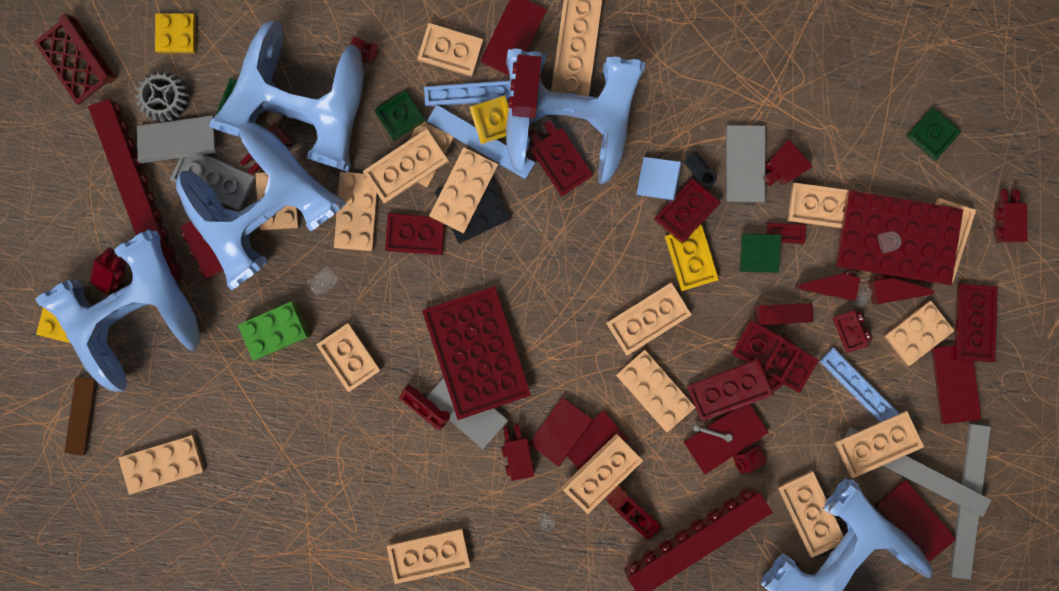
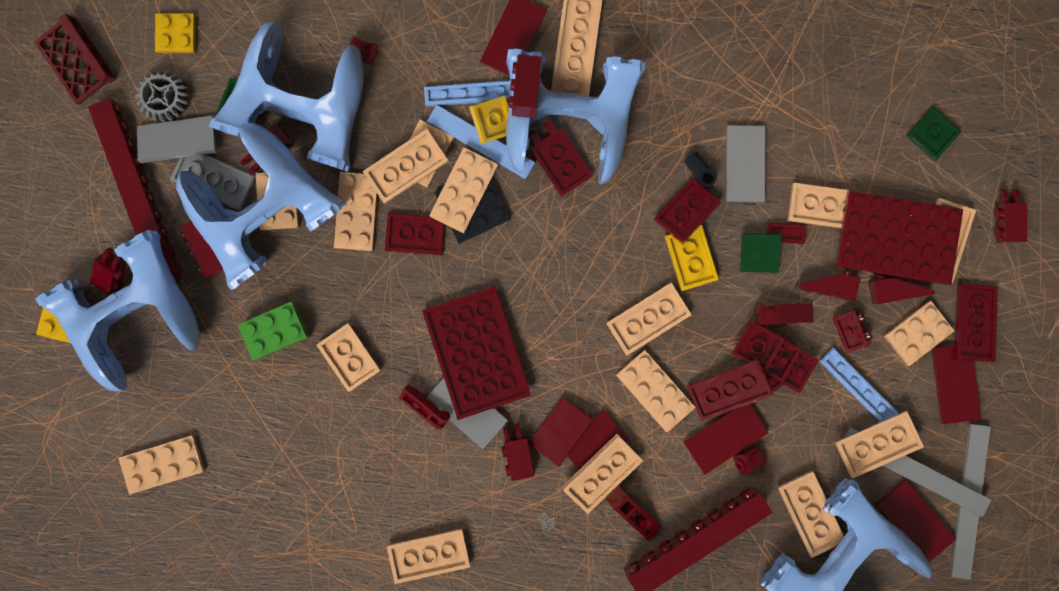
(80, 416): reddish brown tile -> none
(323, 281): clear bracket -> none
(399, 115): dark green tile -> none
(450, 50): light nougat plate -> none
(659, 178): light blue tile -> none
(727, 437): light grey hinge -> none
(786, 164): dark red torso -> none
(863, 296): clear tile -> none
(889, 241): clear tile -> none

